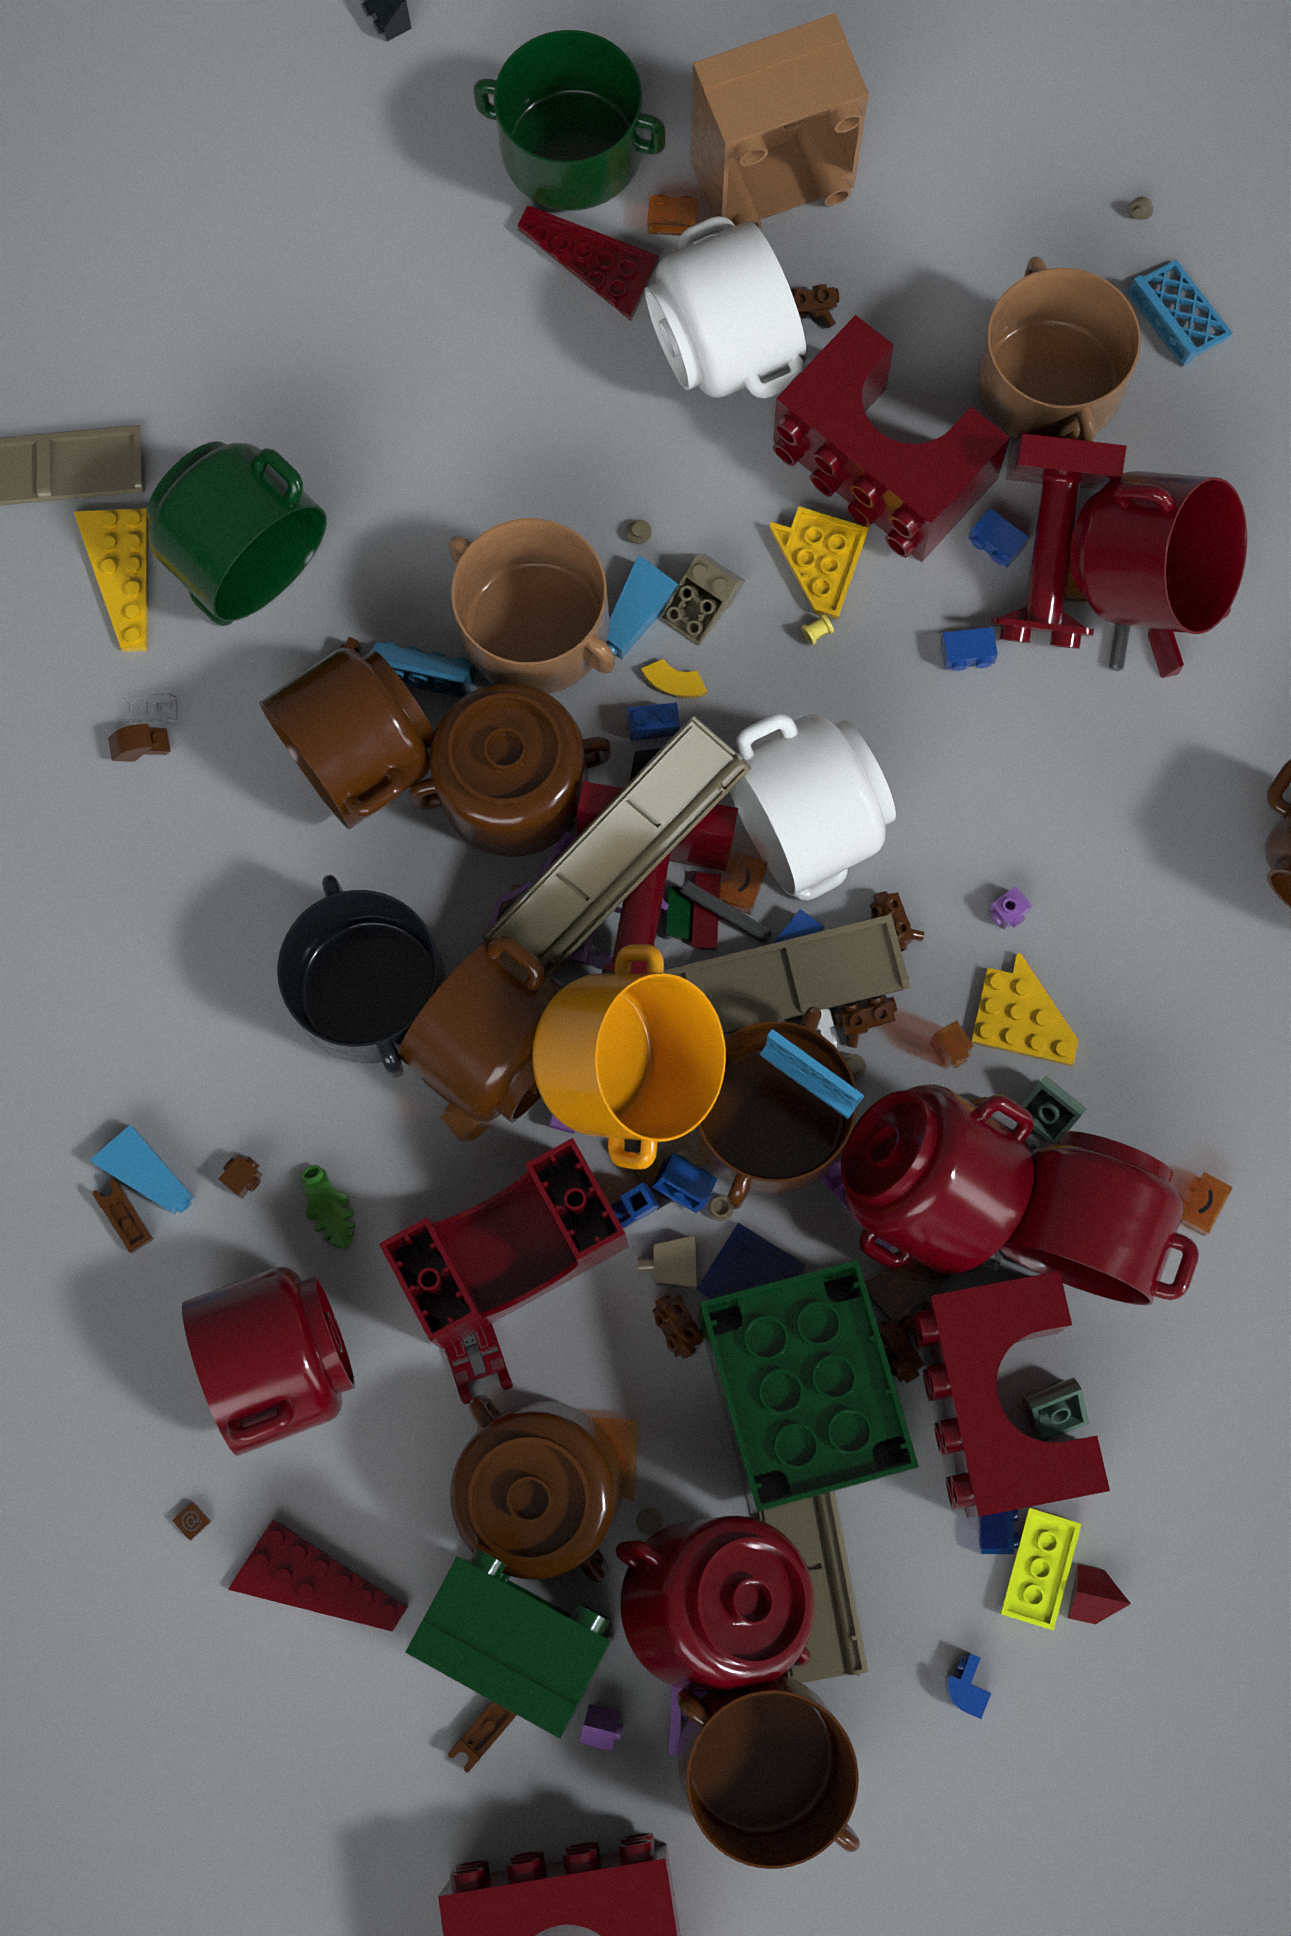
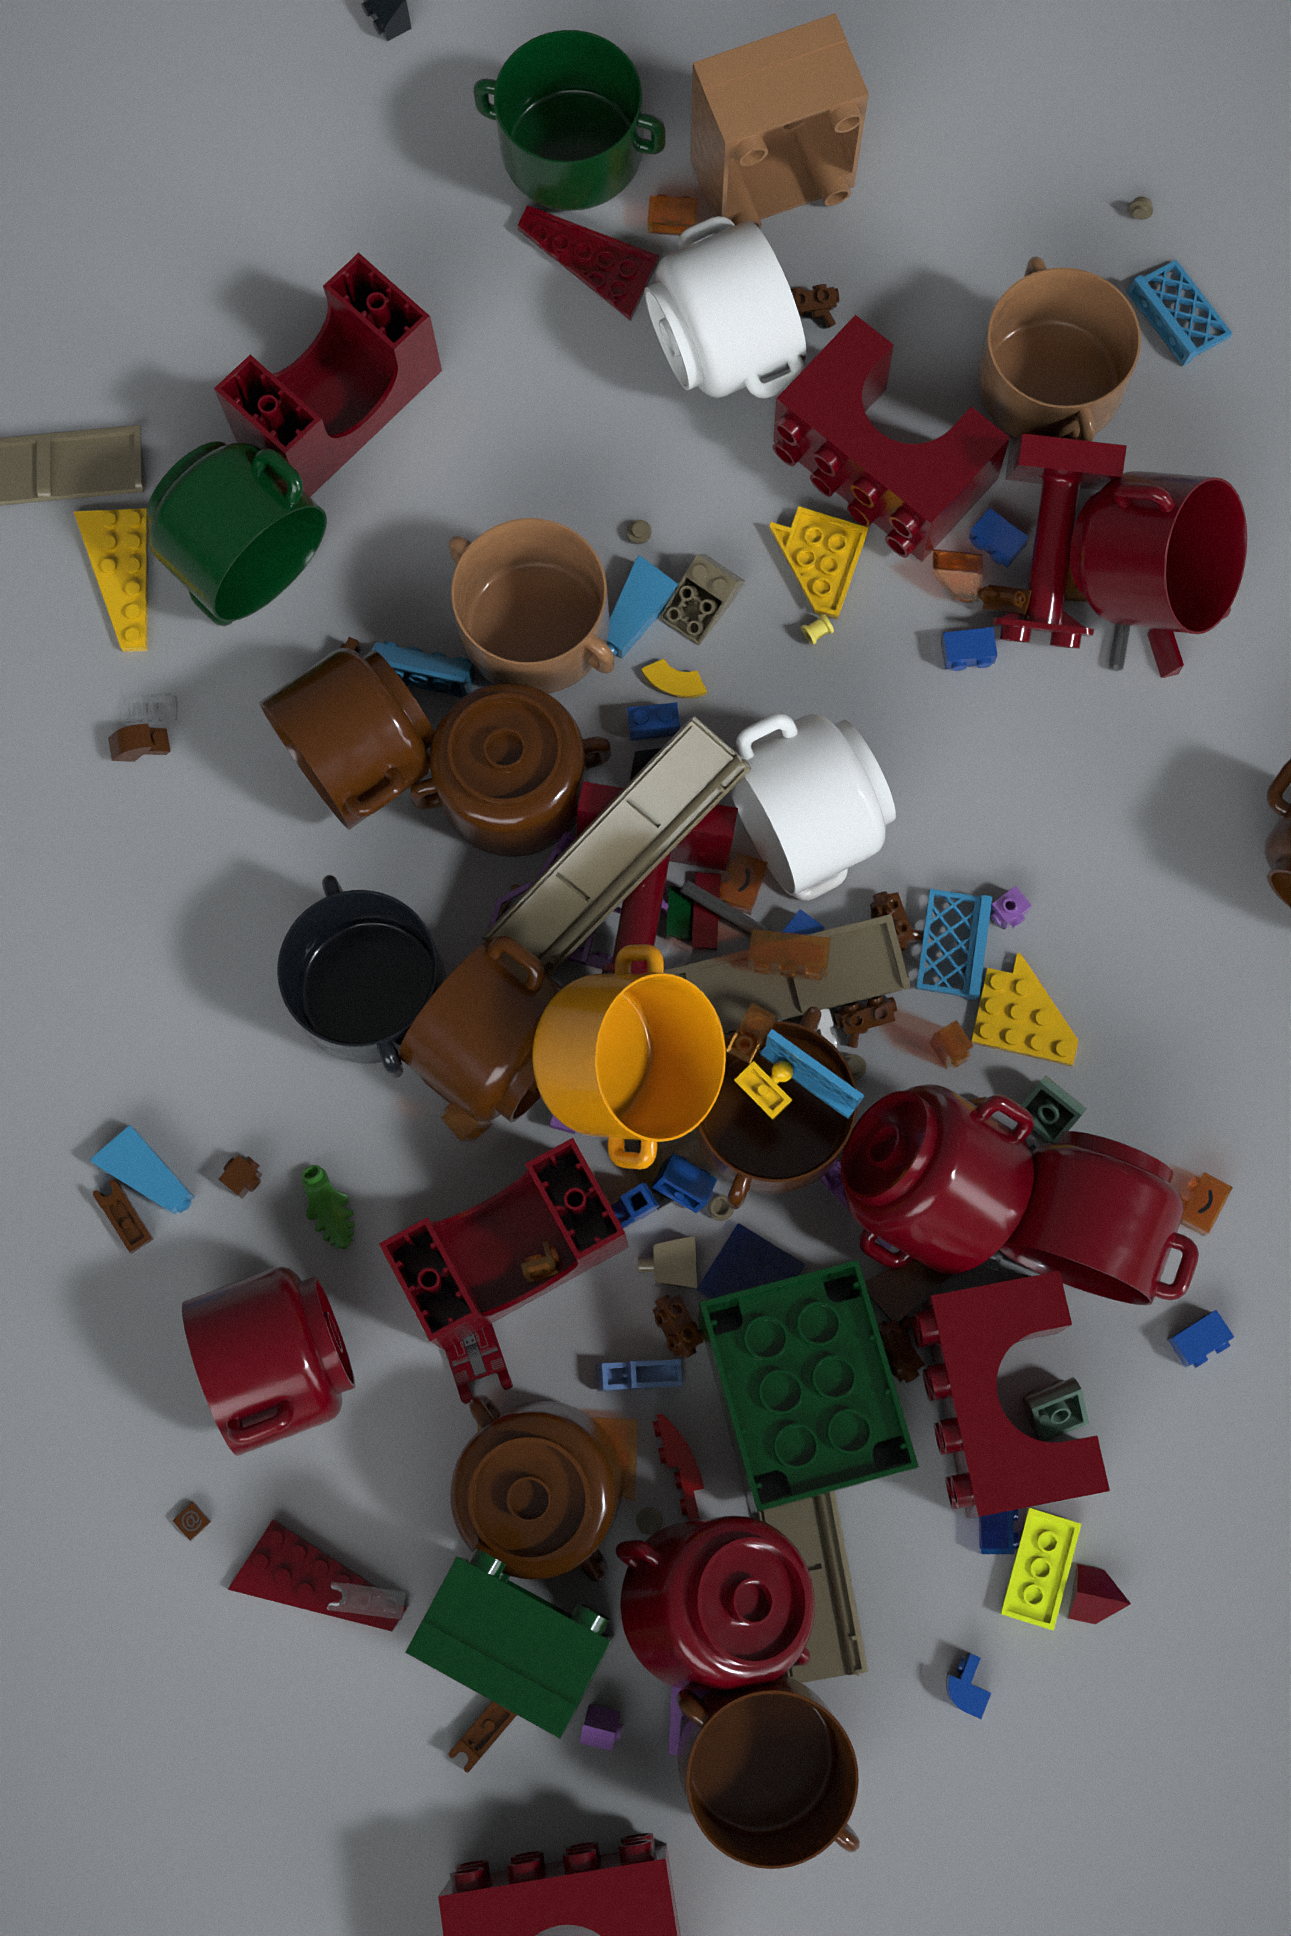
(345, 386): none -> dark red arch
(368, 1600): none -> clear plate
(539, 1267): none -> clear orange bracket
(639, 1375): none -> medium blue slope
(678, 1454): none -> red slope
(751, 1033): none -> clear orange slope
(764, 1089): none -> yellow plate
(789, 954): none -> clear orange piece
(959, 573): none -> clear orange slope
(976, 945): none -> dark azure fence
(1005, 599): none -> reddish brown hinge
(1200, 1339): none -> blue brick

